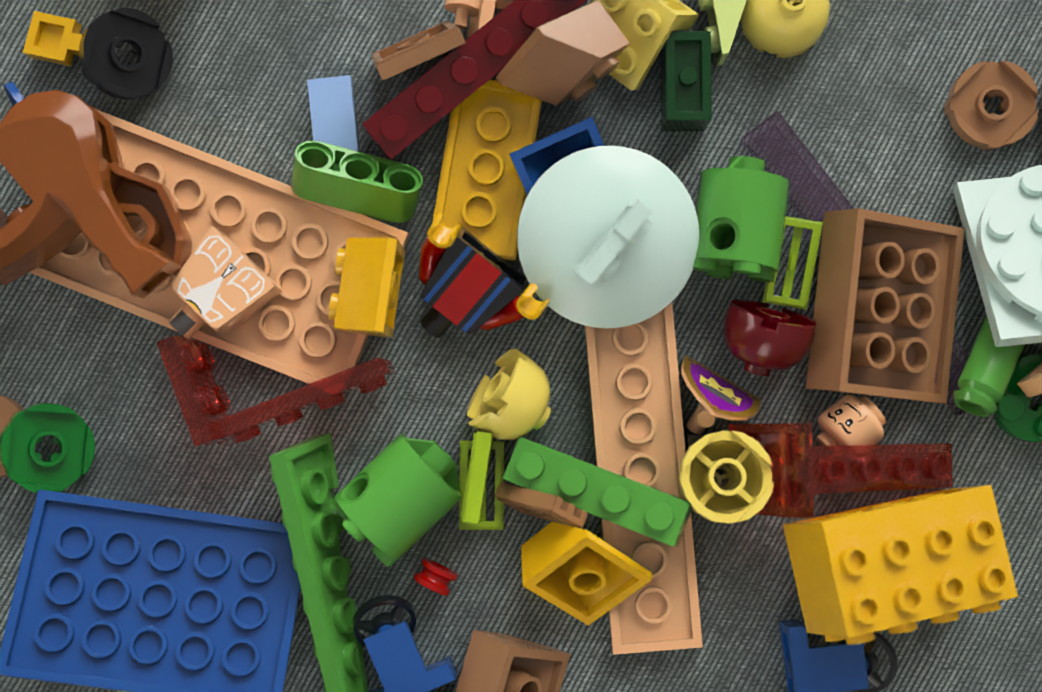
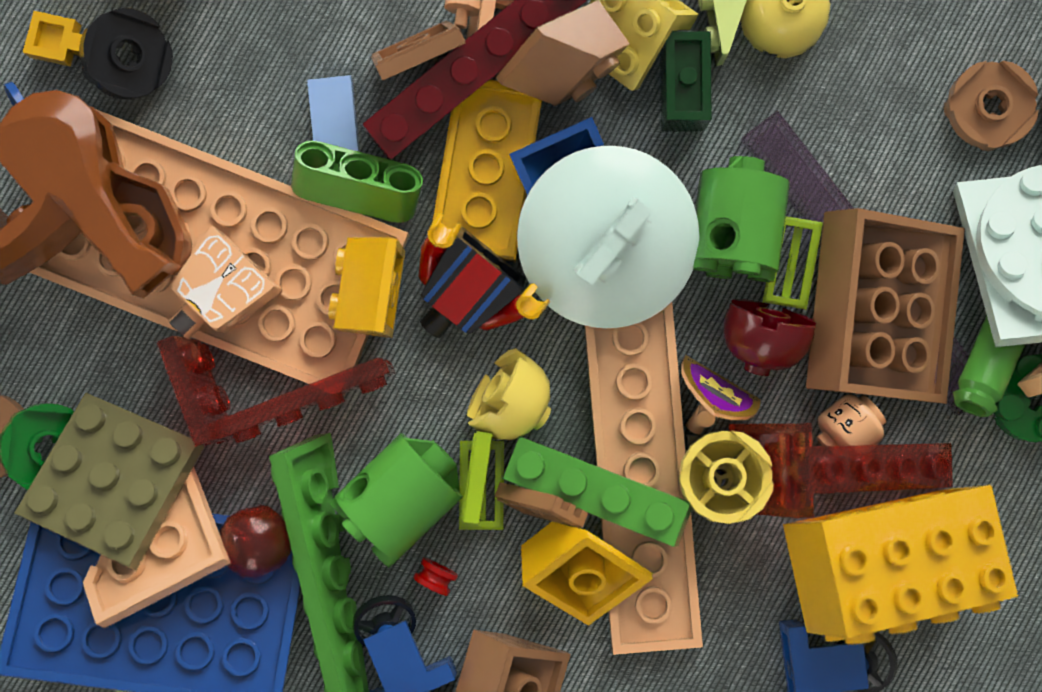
(110, 480): none -> olive plate
(180, 554): none -> light nougat plate
(255, 541): none -> clear red hair

